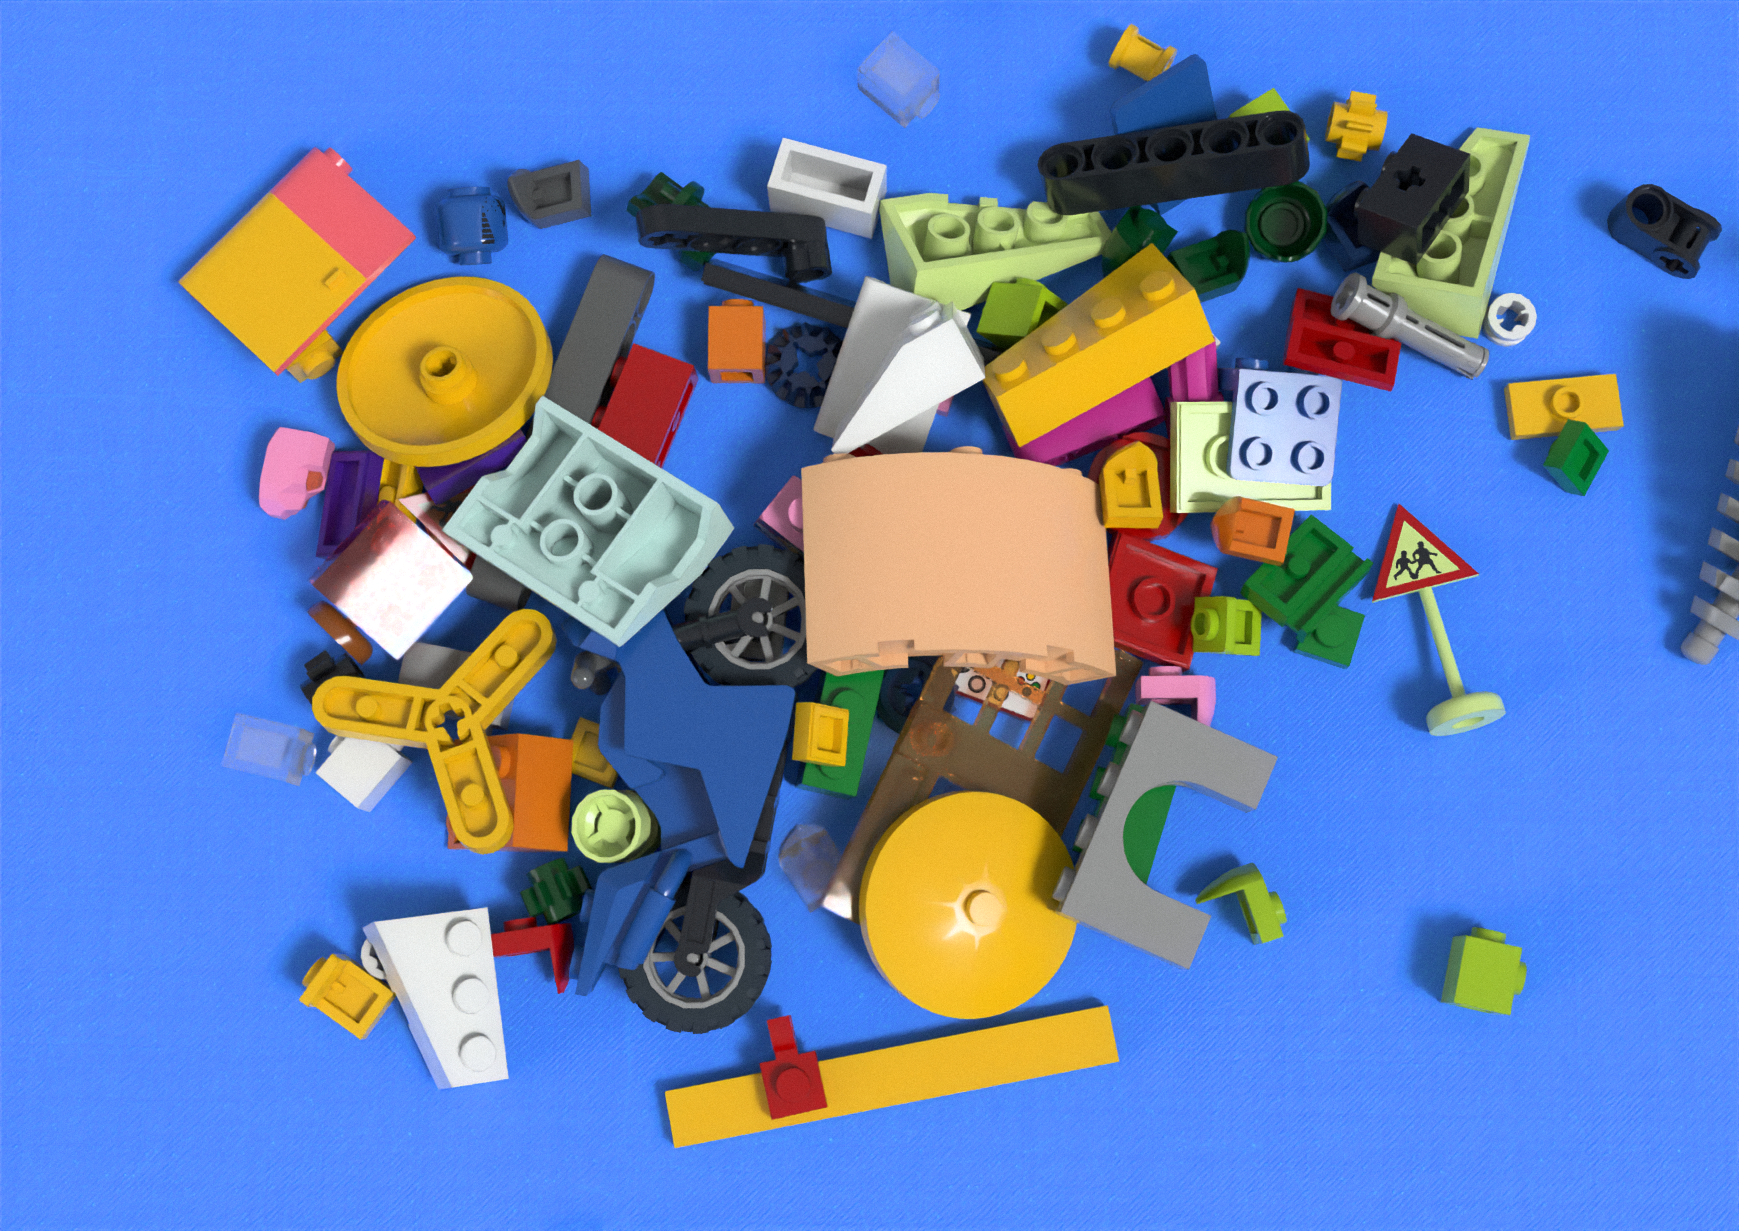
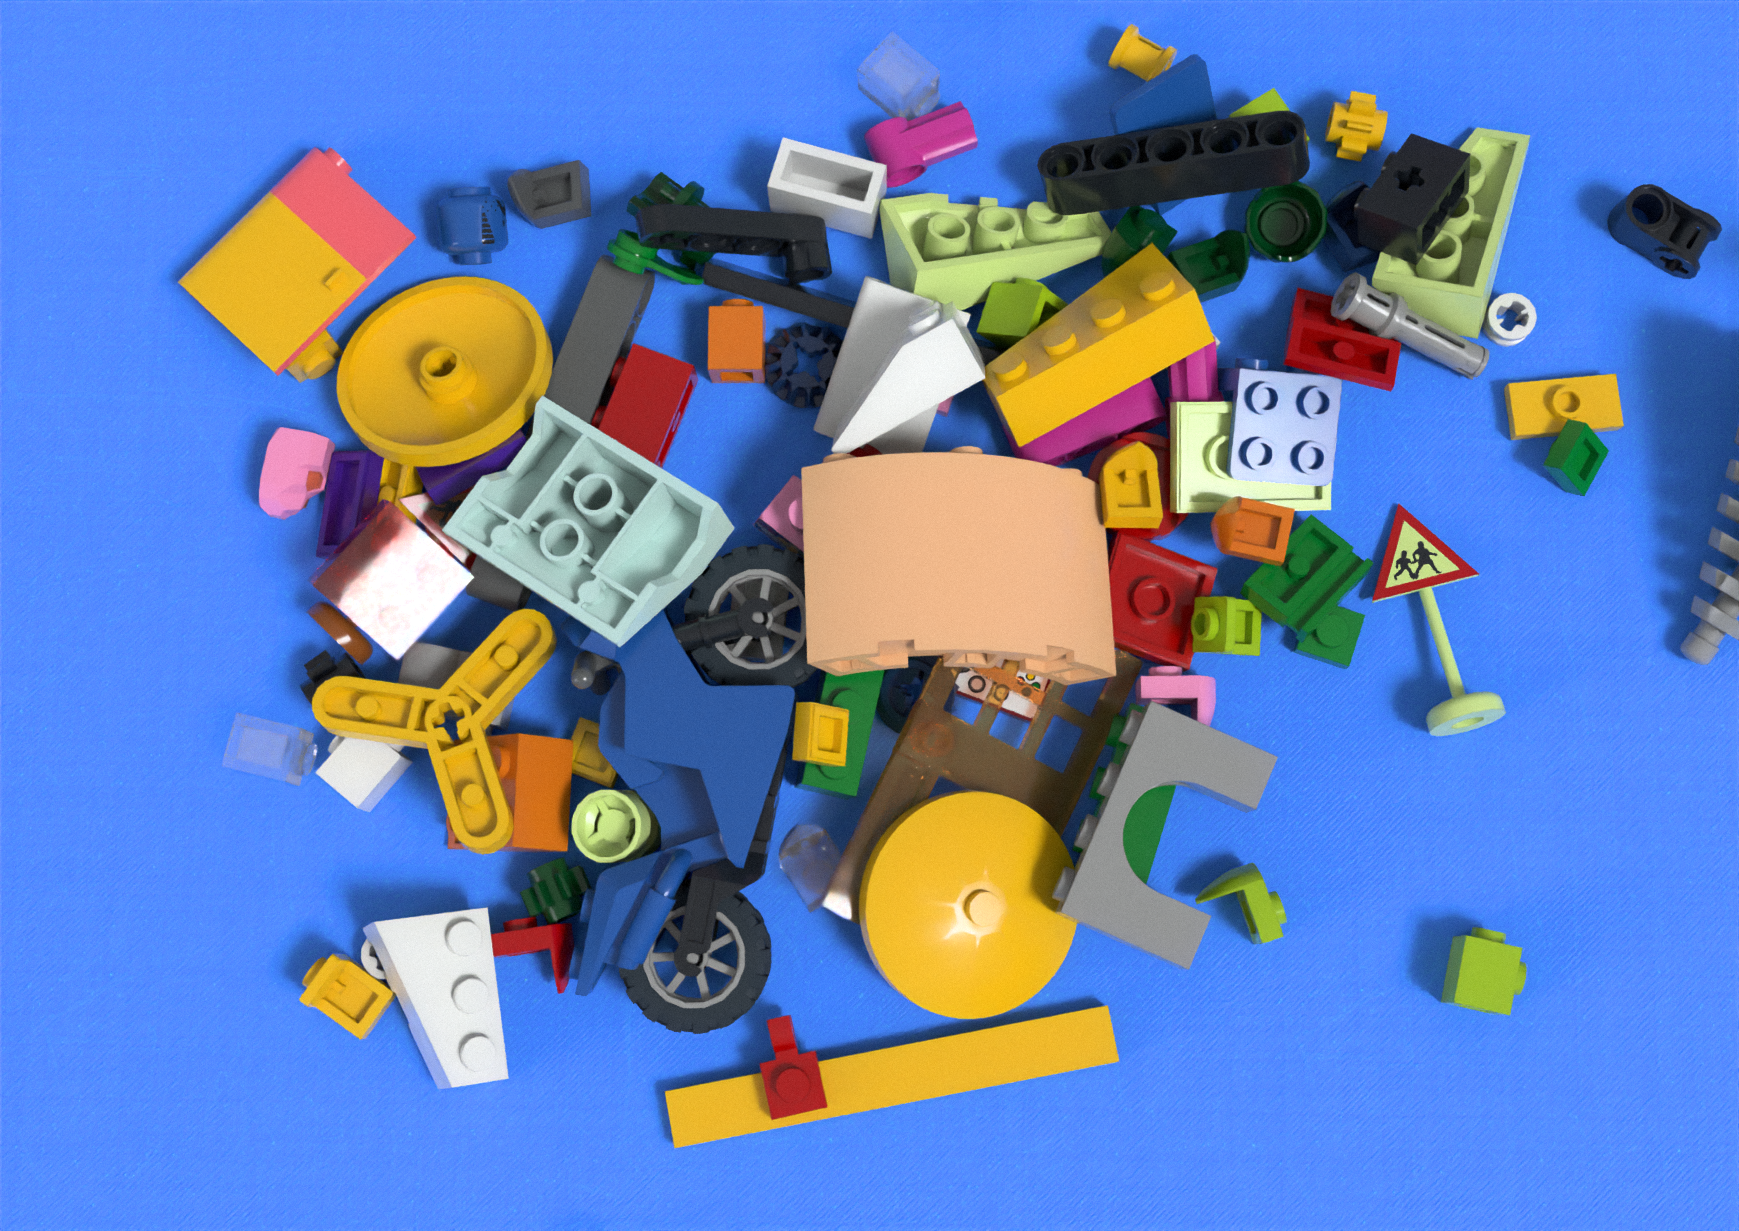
(636, 258): none -> green plate
(921, 142): none -> dark pink piece

